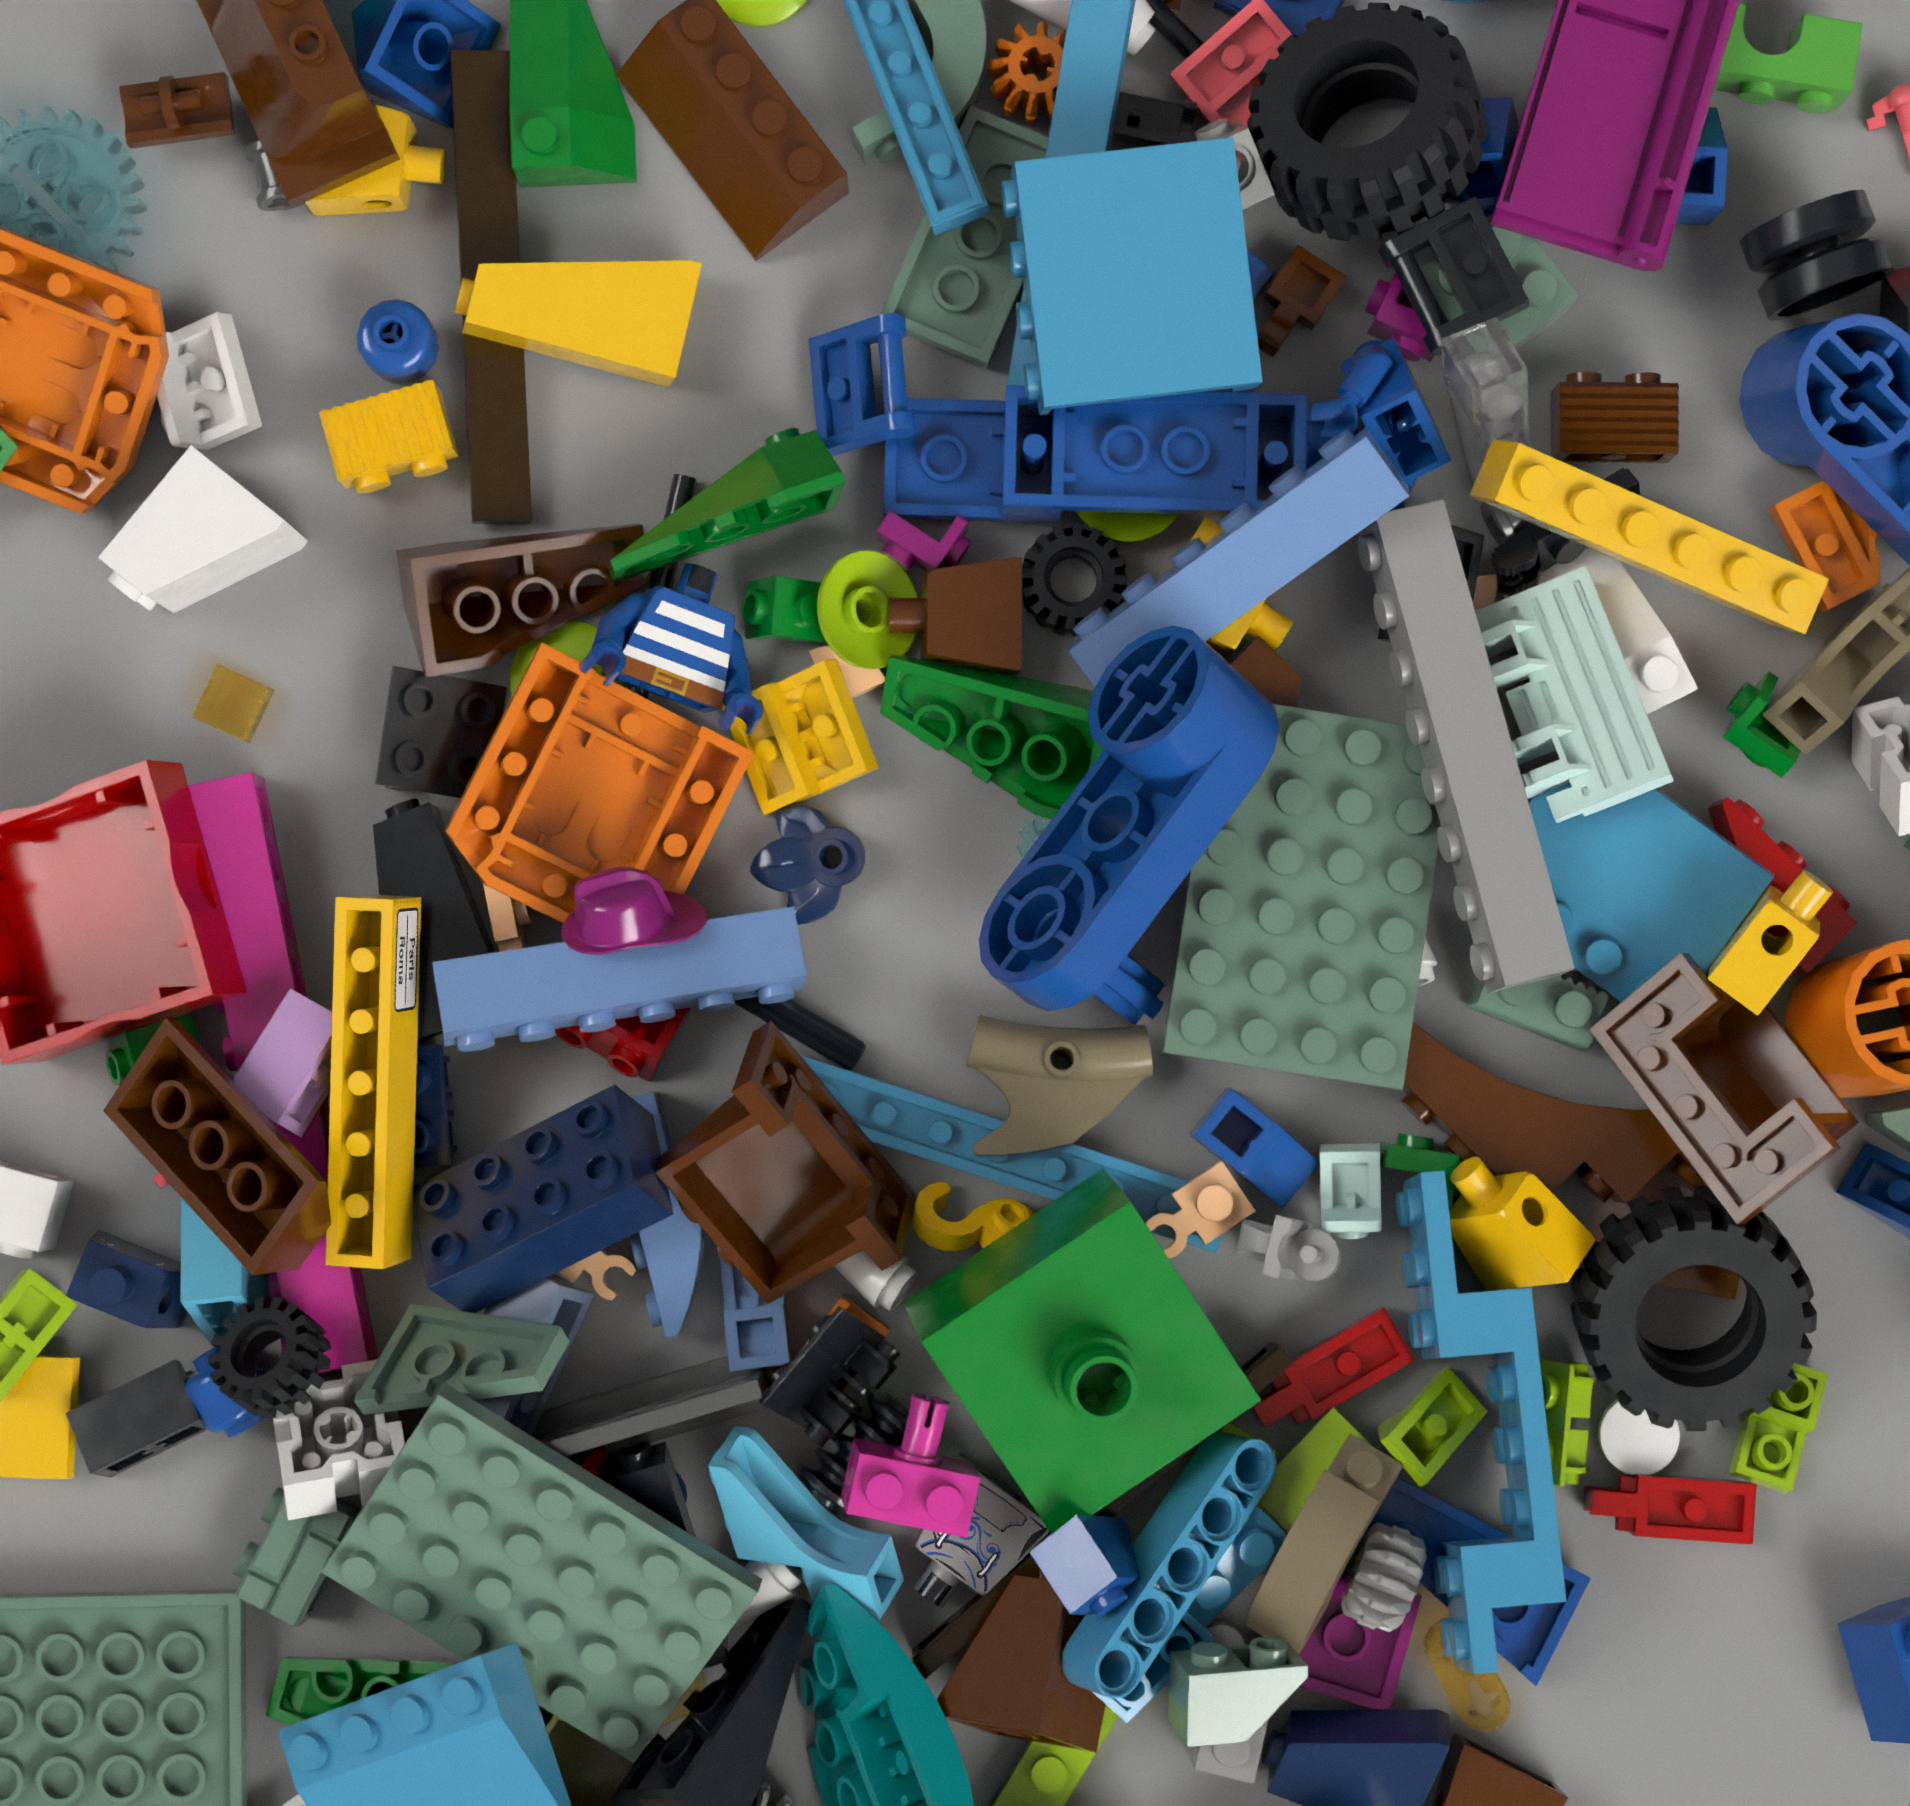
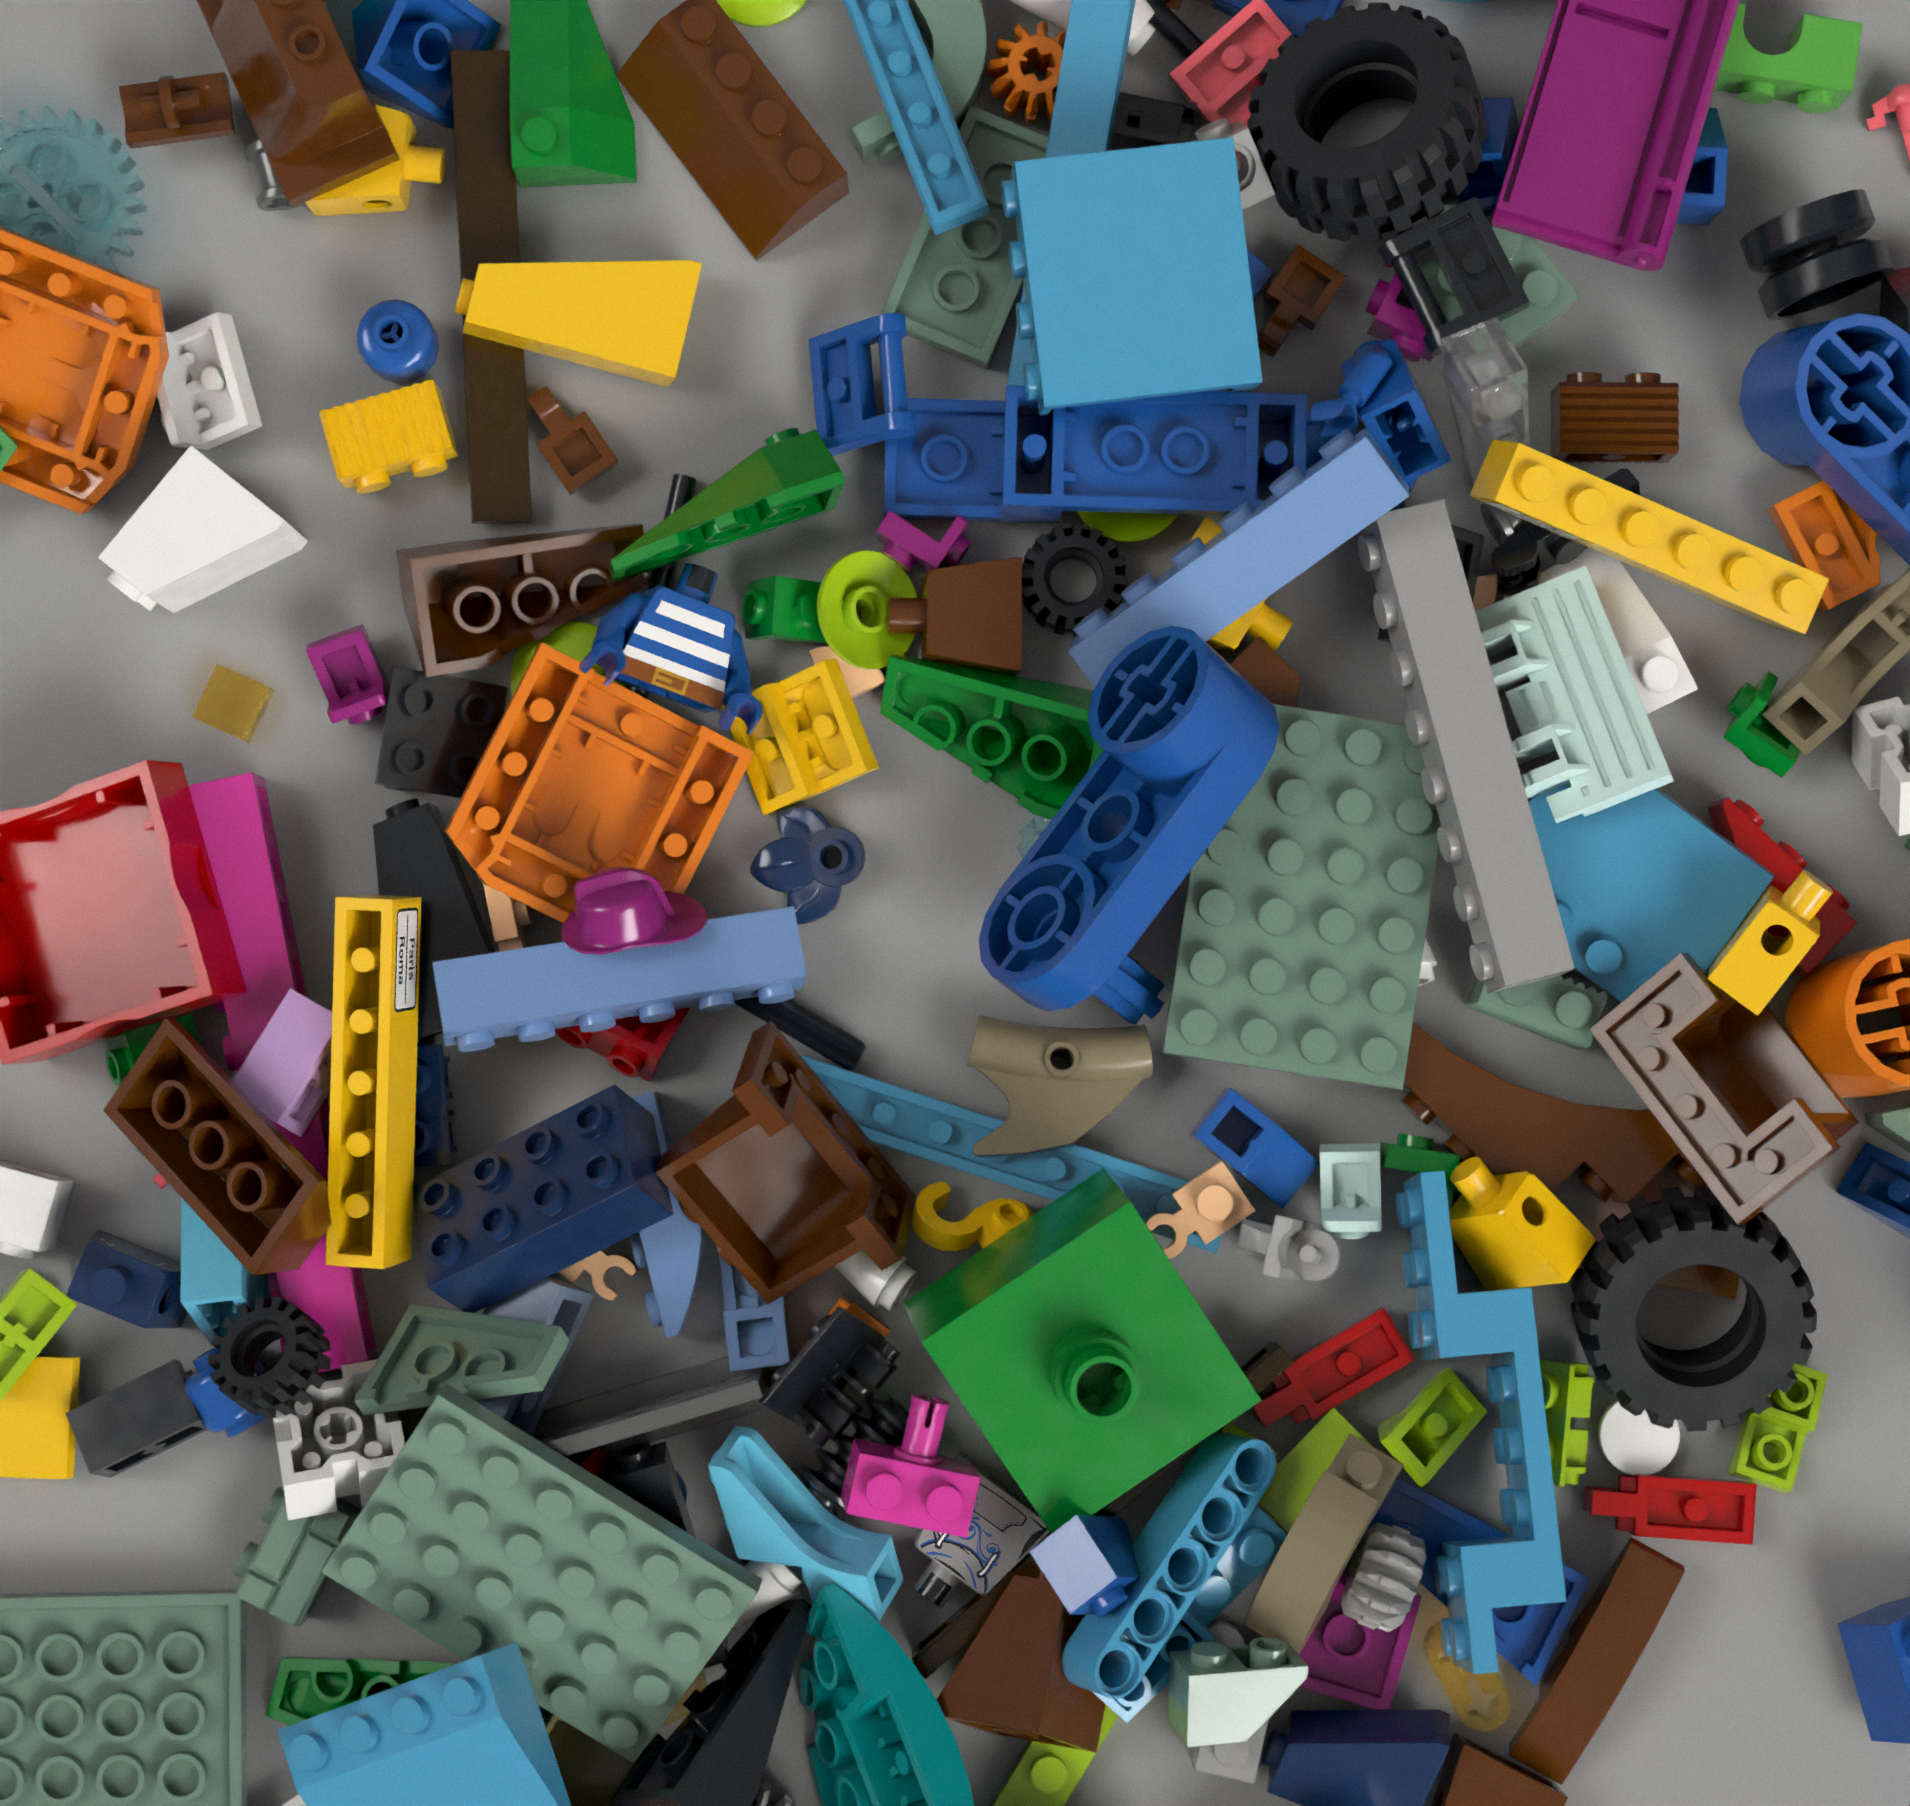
(349, 675): none -> magenta bracket
(573, 446): none -> reddish brown plate
(1596, 1660): none -> reddish brown slope

